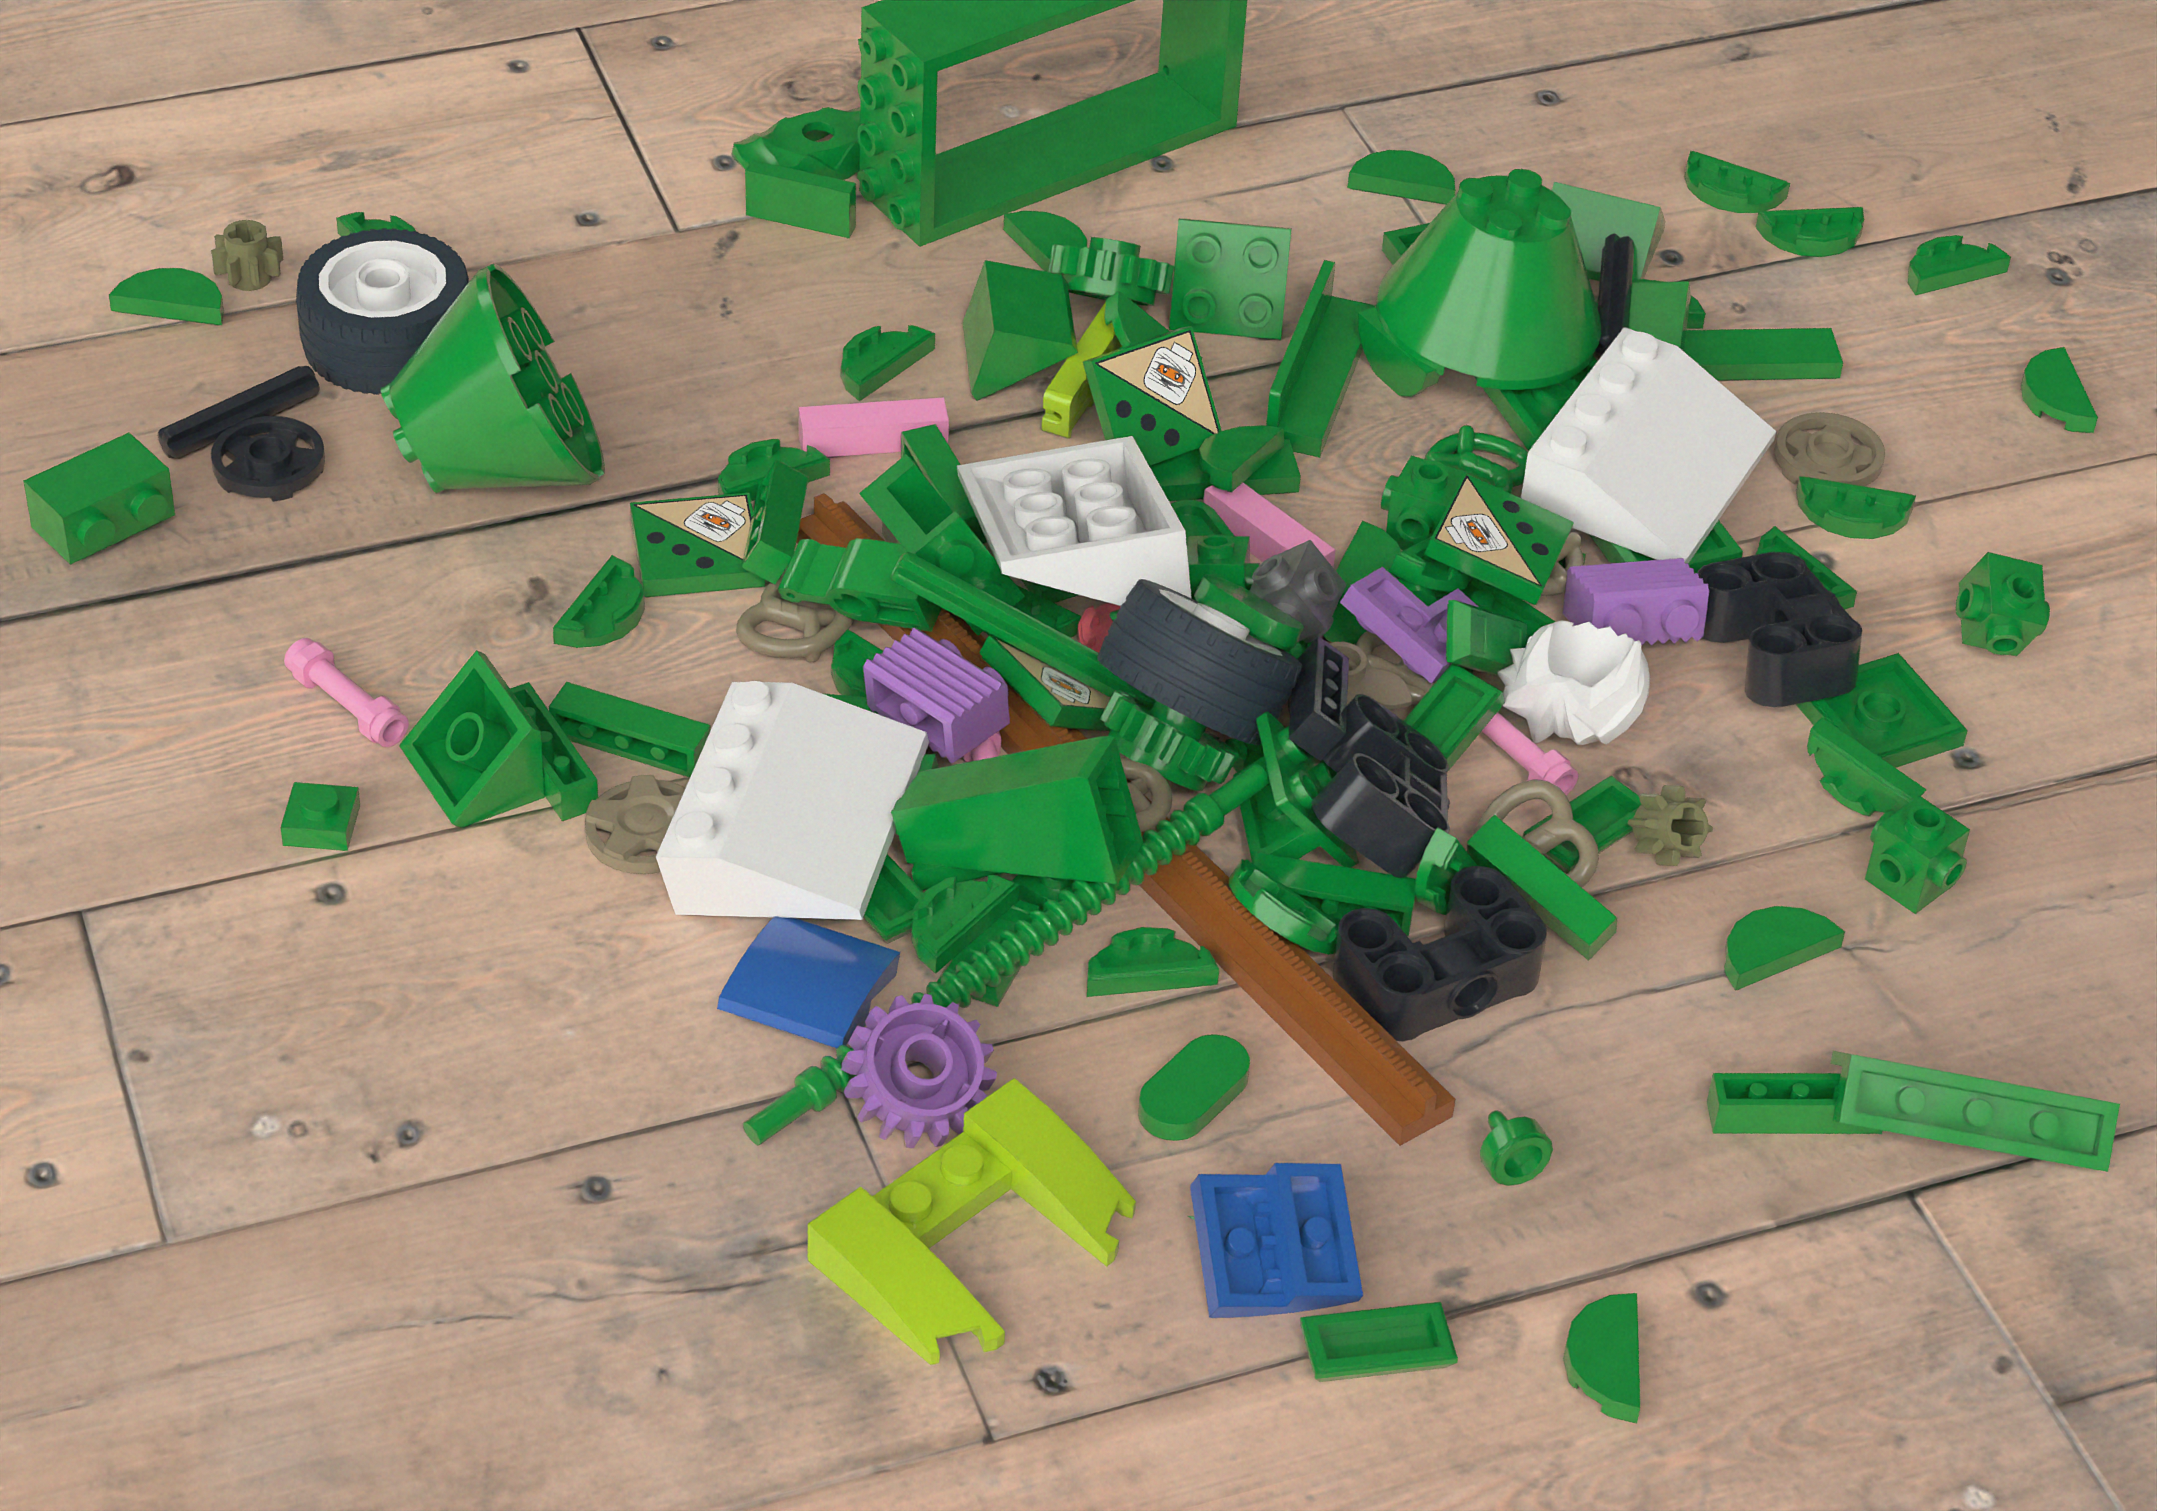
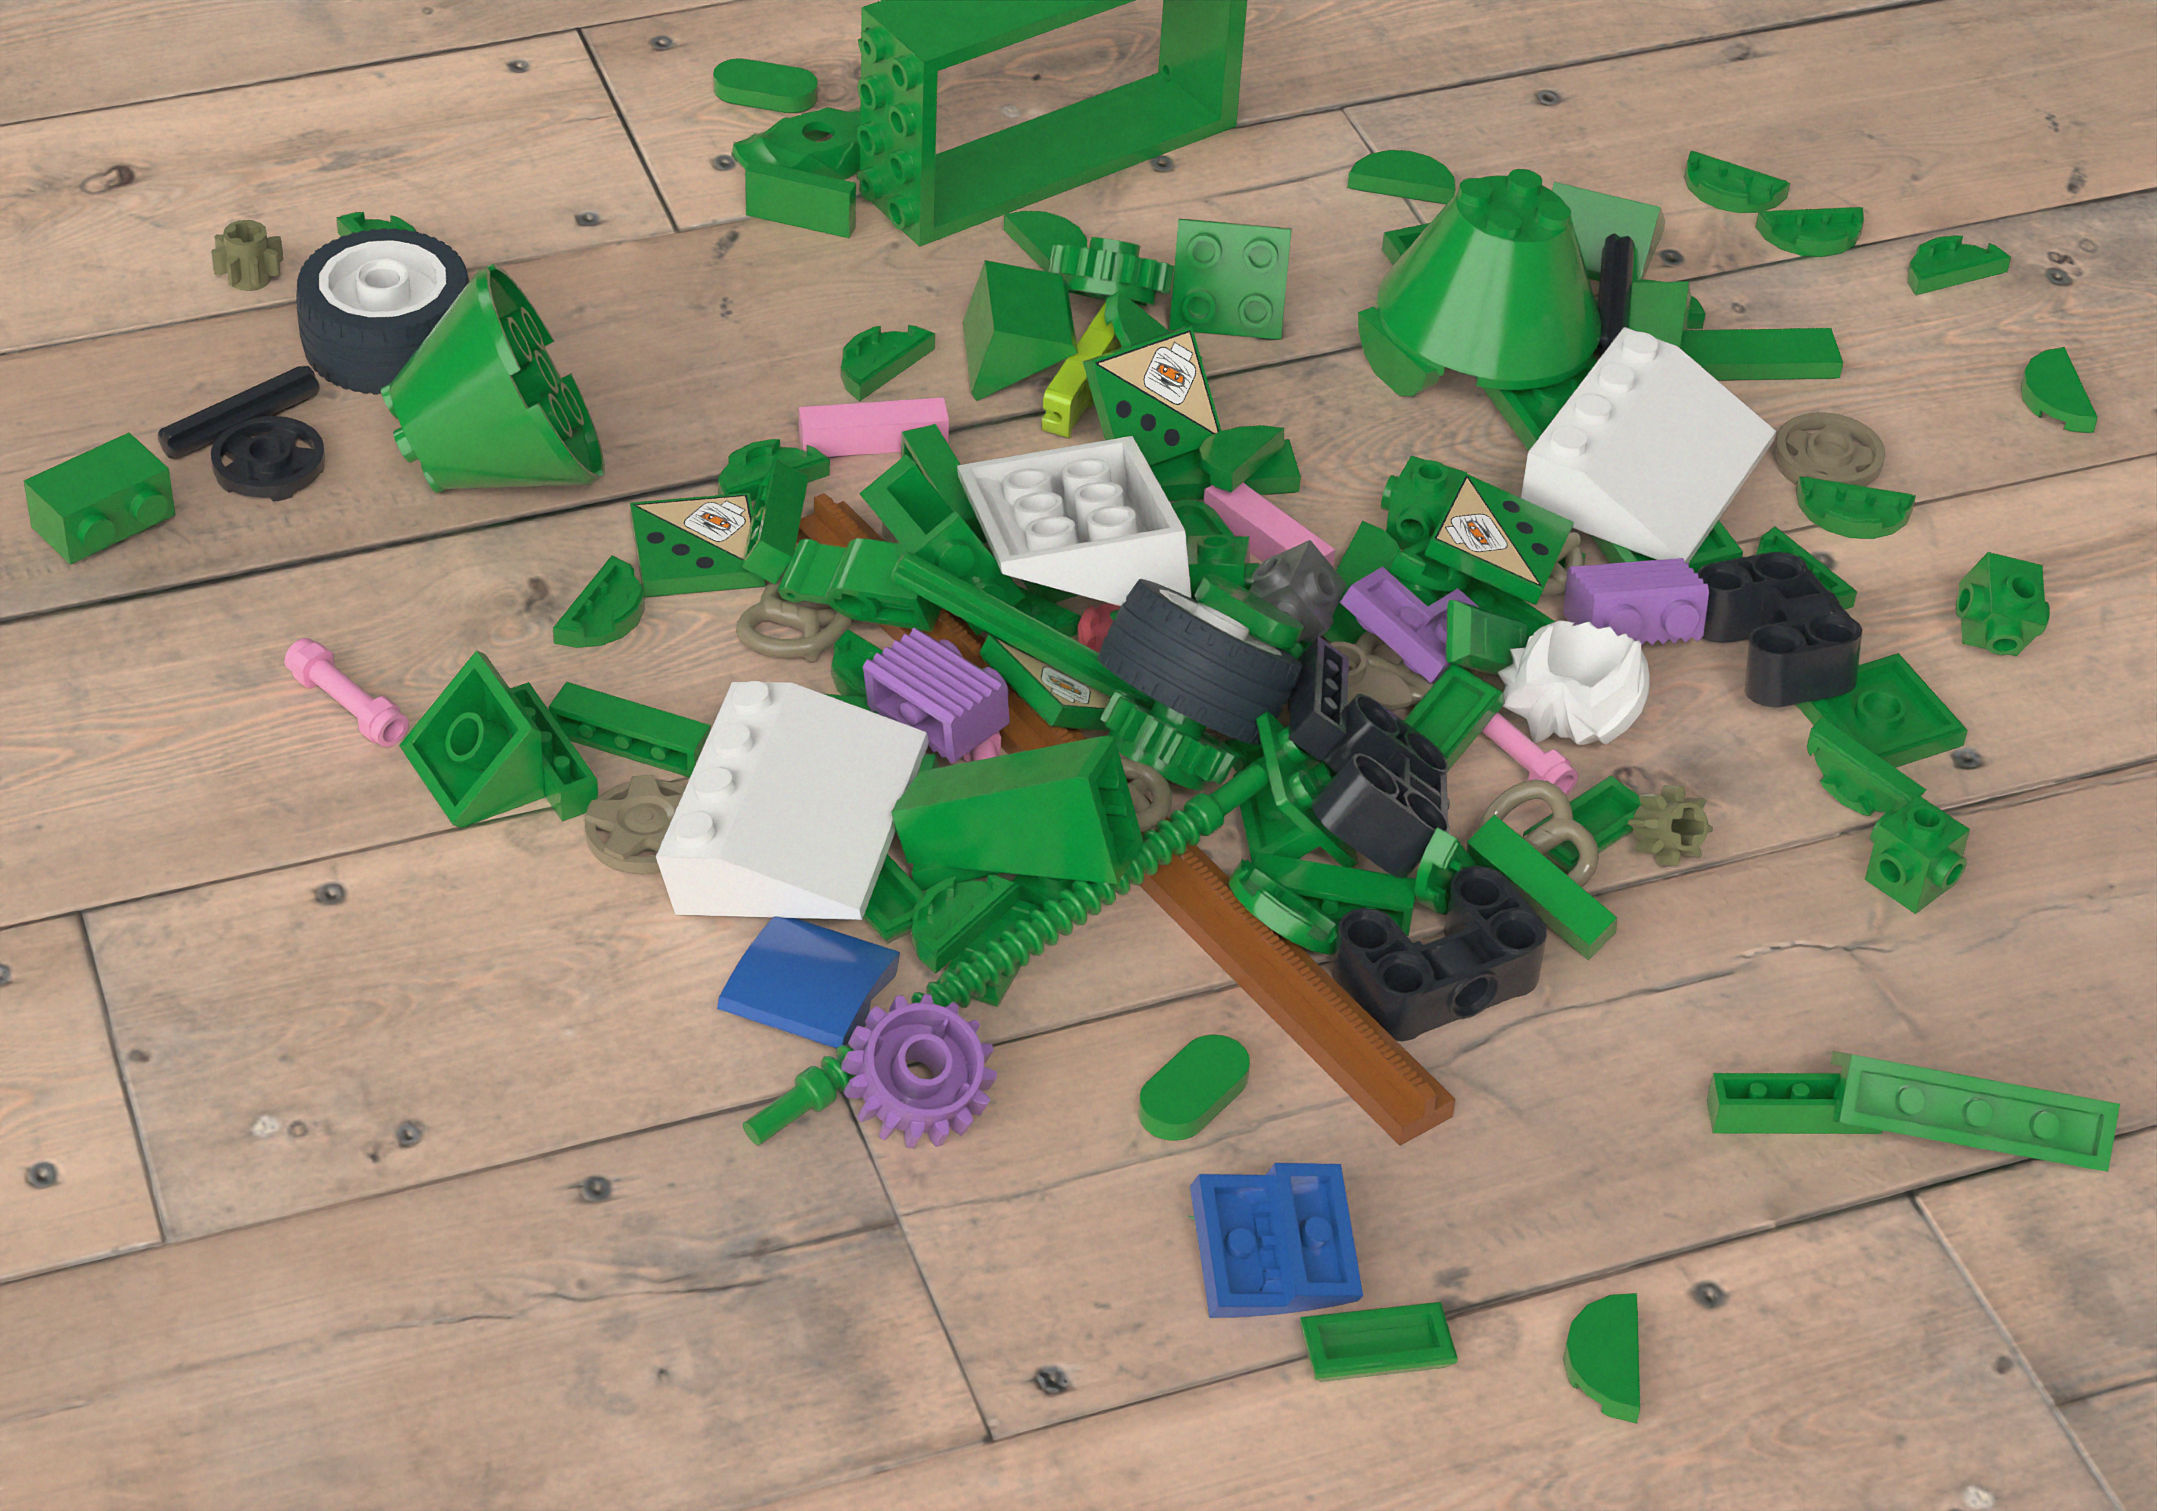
(169, 295): green tile -> none
(320, 816): green plate -> none
(765, 85): none -> green tile
(882, 1241): lime wedge -> none
(1149, 961): green tile -> none
(1316, 367): green panel -> none
(1479, 467): green piece -> none
(1515, 1149): green tile -> none
(1775, 941): green tile -> none

